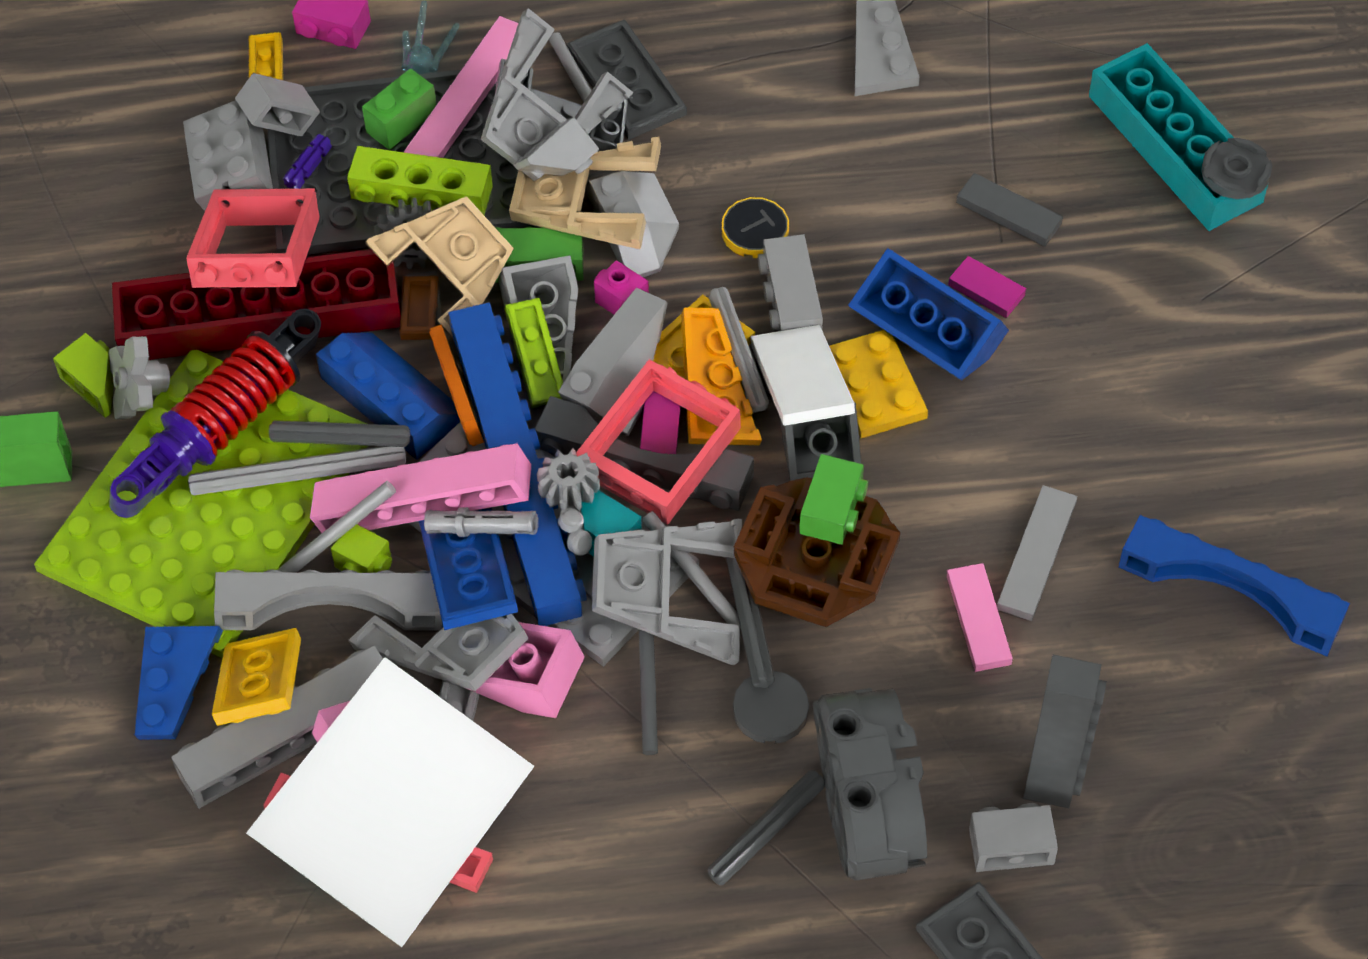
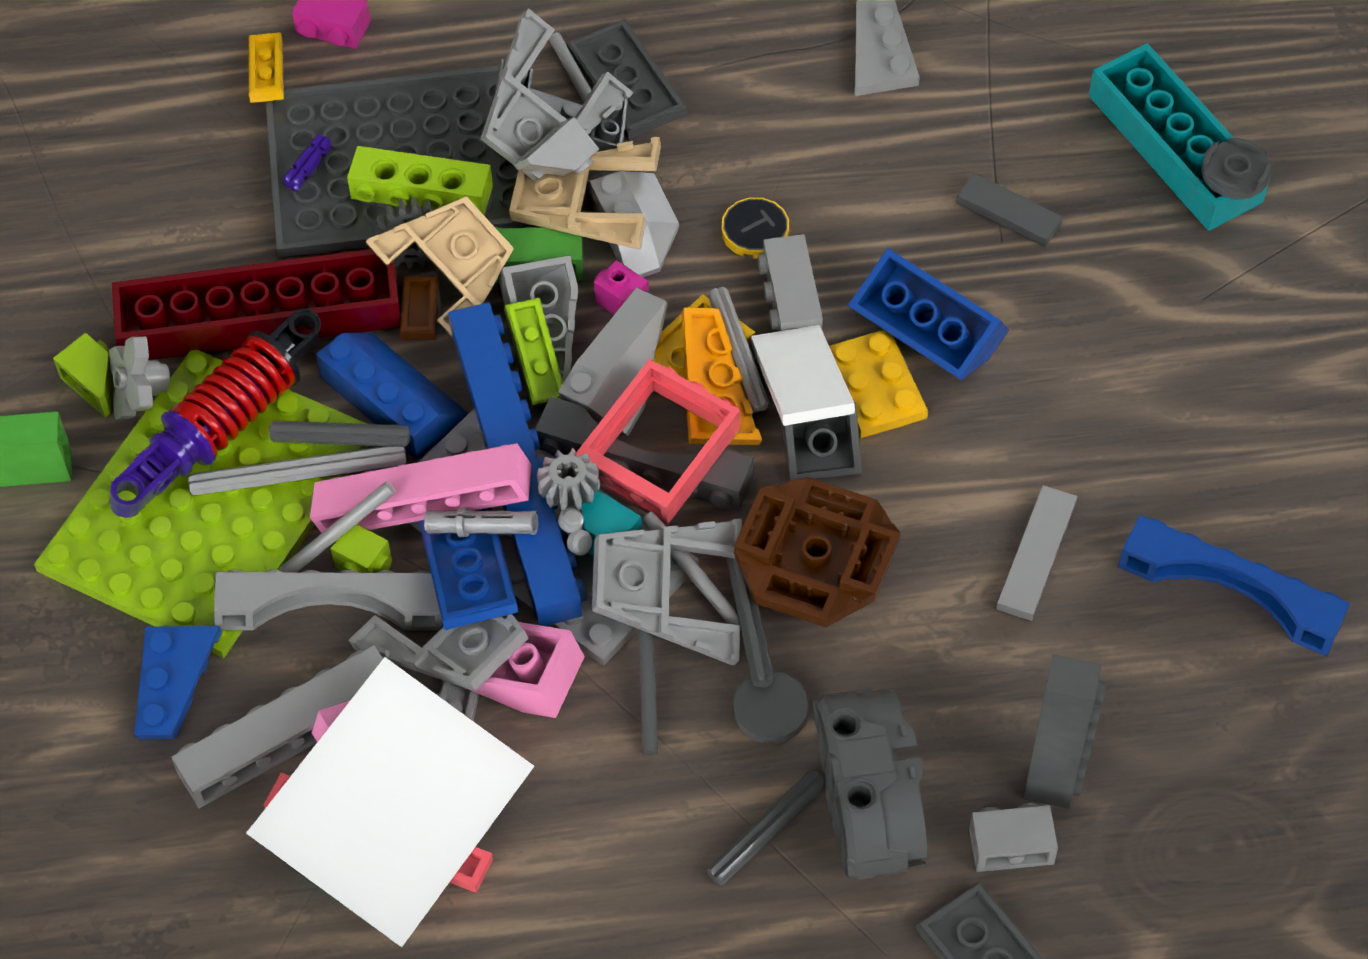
(225, 152): light grey piece -> none
(253, 208): coral window -> none
(257, 677): yellow plate -> none
(277, 104): light grey brick -> none
(399, 109): bright green brick -> none
(419, 56): clear light blue plant -> none
(456, 386): orange tile -> none
(464, 93): bright pink tile -> none
(660, 425): dark pink tile -> none
(832, 499): bright green brick -> none
(979, 617): bright pink tile -> none
(987, 286): dark pink tile -> none

